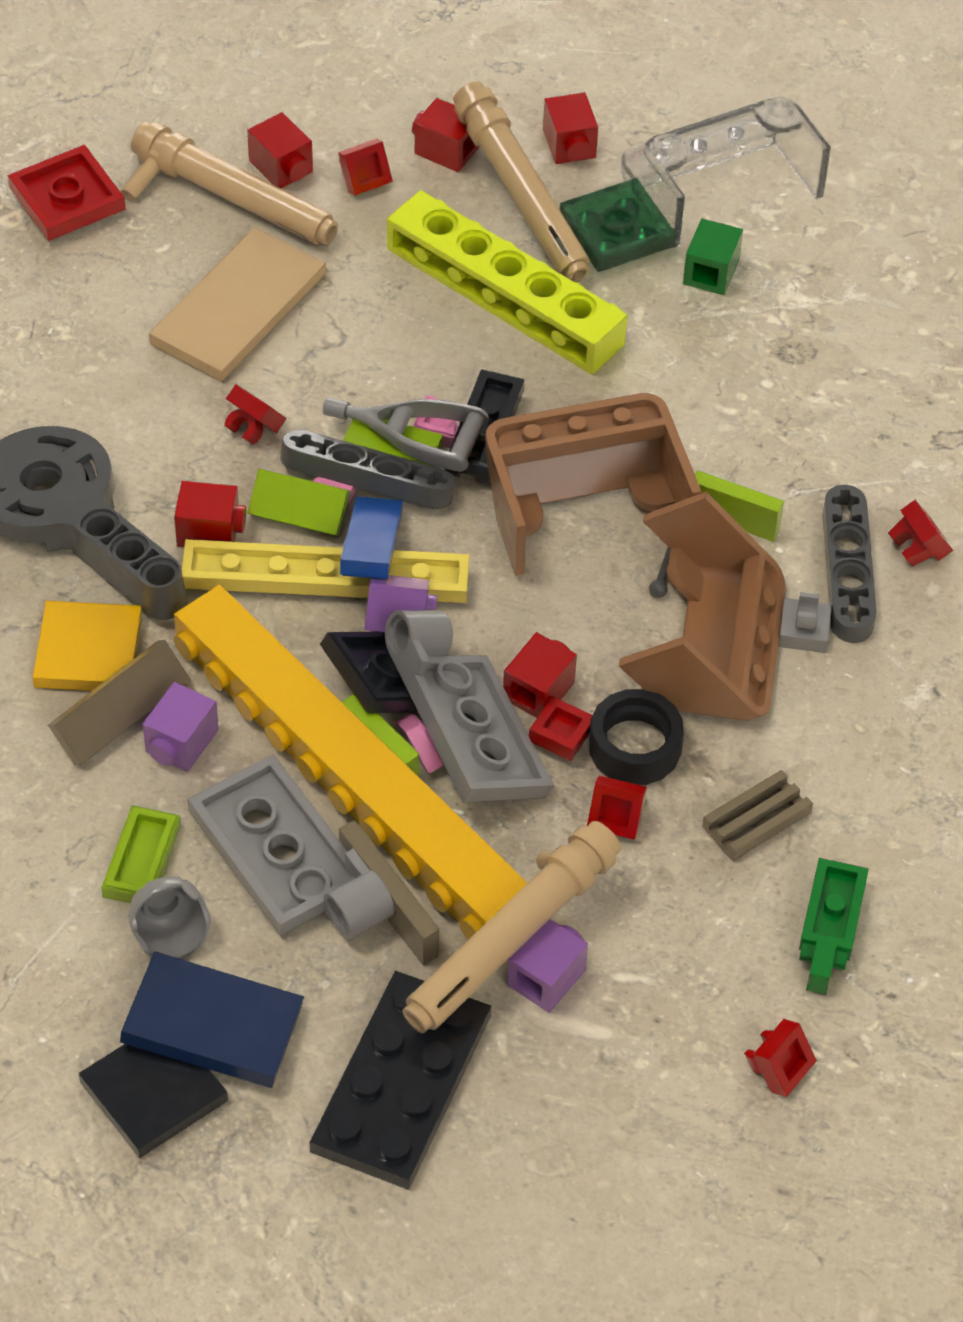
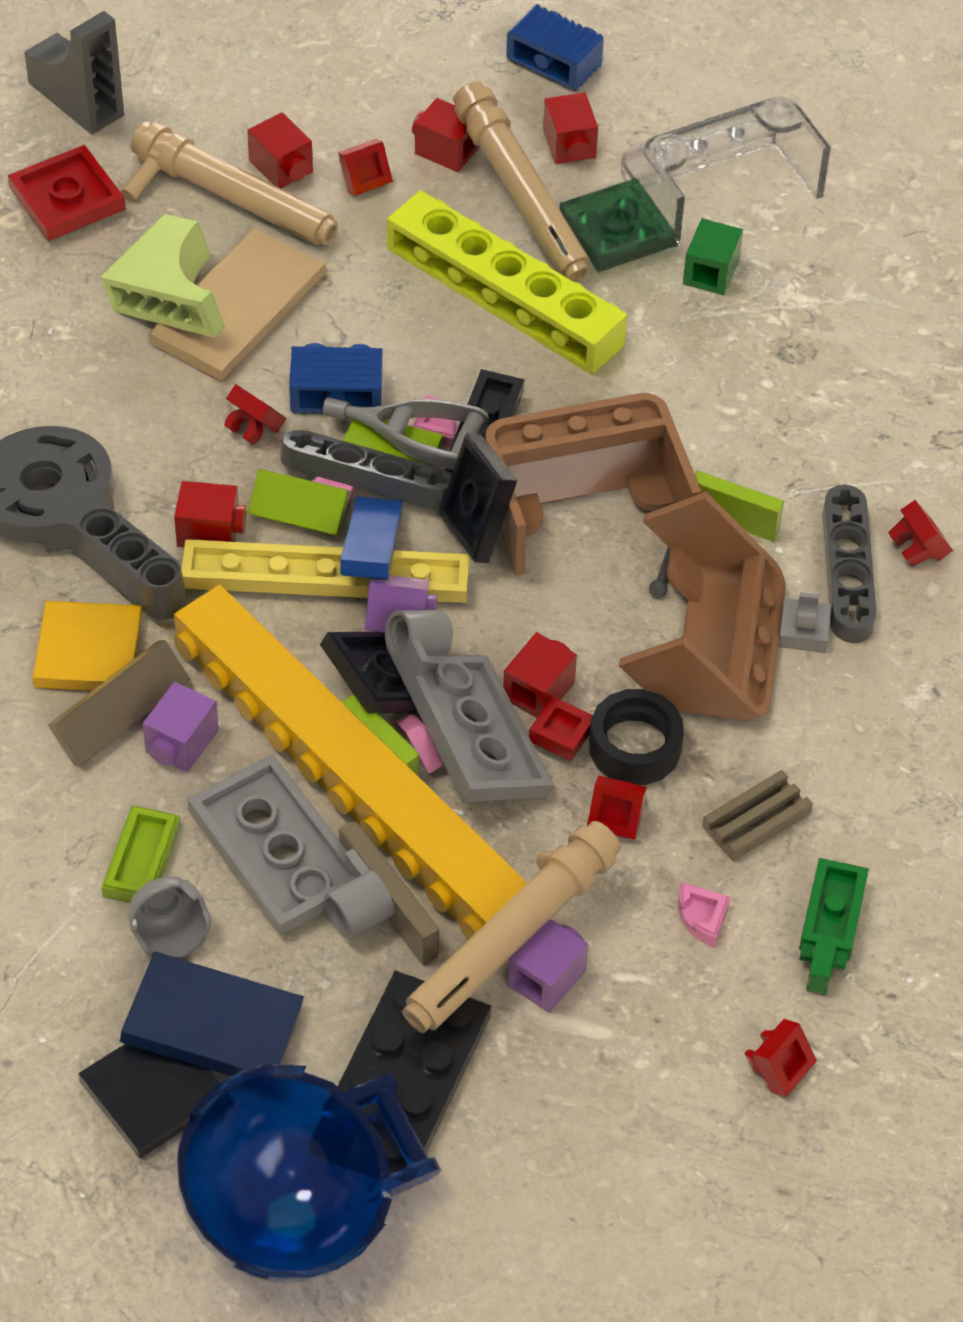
(81, 73): none -> dark grey arch
(159, 275): none -> yellowish green arch
(291, 1171): none -> clear blue windscreen
(337, 373): none -> blue brick
(477, 497): none -> black tile
(555, 47): none -> blue brick
(702, 912): none -> bright pink tile

